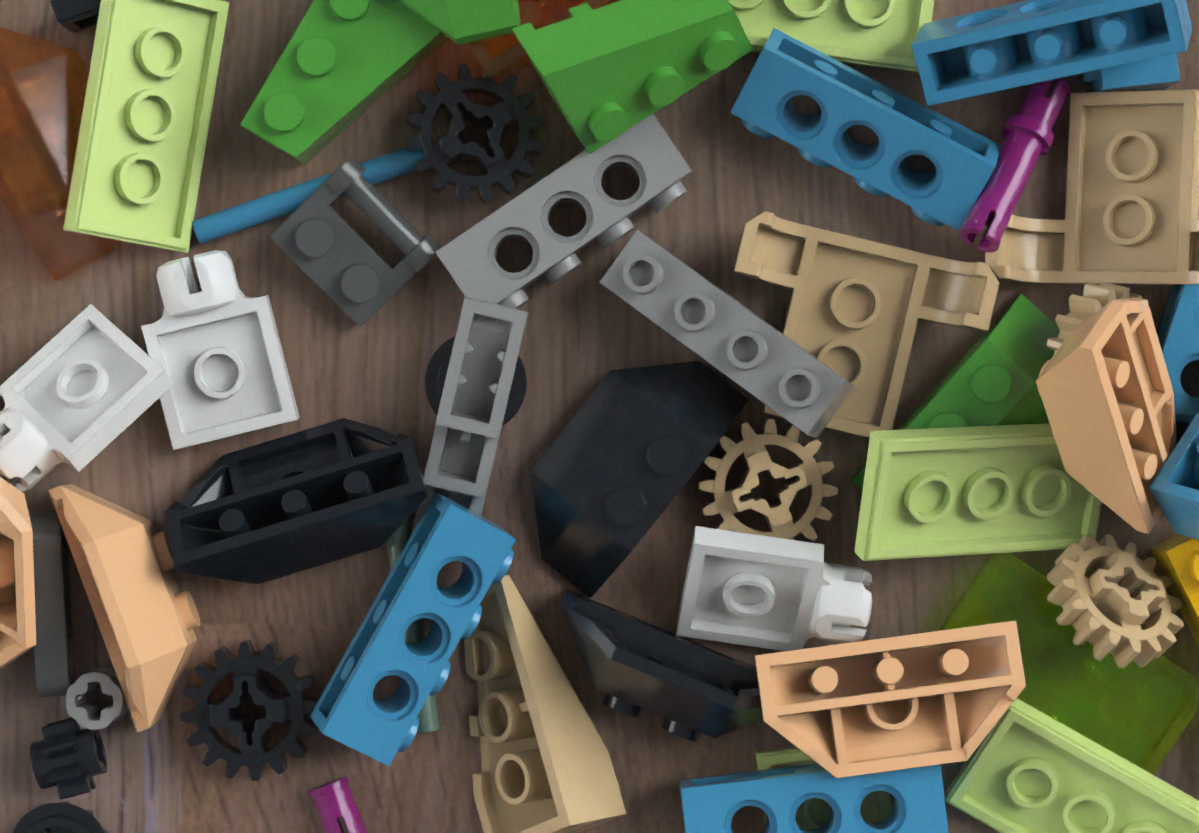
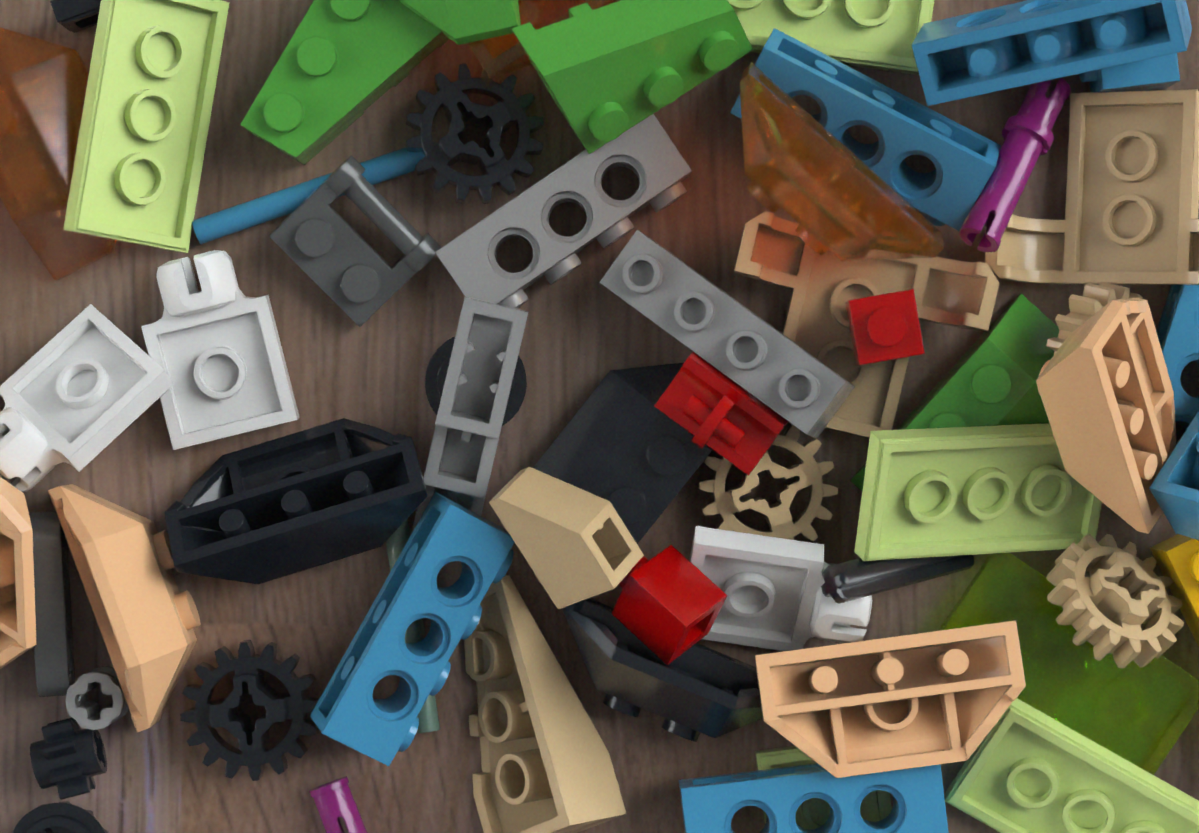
(566, 536): none -> tan slope
(668, 603): none -> red brick
(720, 413): none -> red hips
(823, 183): none -> clear orange wedge
(865, 578): none -> black axle
(884, 327): none -> red brick

